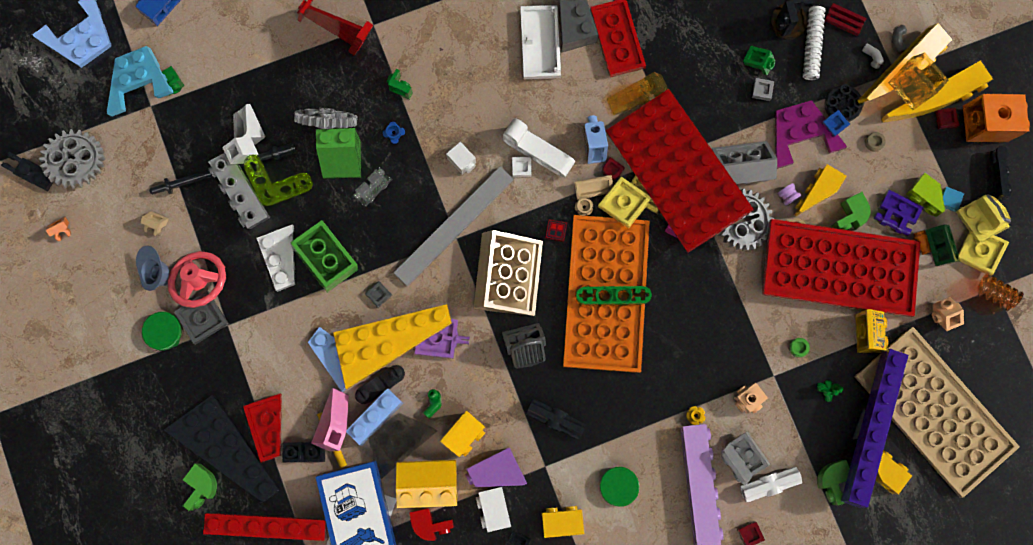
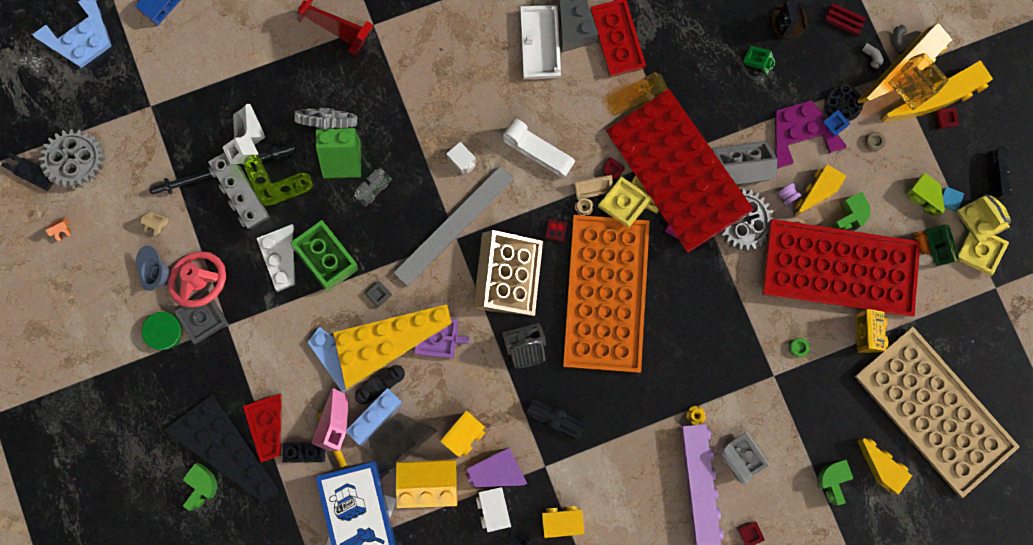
(132, 72): medium azure wing -> none
(173, 80): green bracket -> none
(265, 526): red brick -> none
(393, 137): blue plate -> none
(401, 88): green bracket -> none
(425, 528): red brick -> none
(434, 401): green arm -> none
(521, 166): white tile -> none
(595, 140): light blue torso -> none
(613, 295): green beam -> none
(619, 486): green tile -> none
(756, 396): light nougat brick -> none
(762, 89): light grey plate -> none
(771, 484): white piece -> none
(814, 43): white piece -> none
(829, 389): green plant -> none
(874, 428): dark purple brick -> none
(900, 207): dark purple plate -> none
(948, 313): light nougat brick -> none
(996, 118): orange brick -> none
(999, 291): clear orange piece -> none

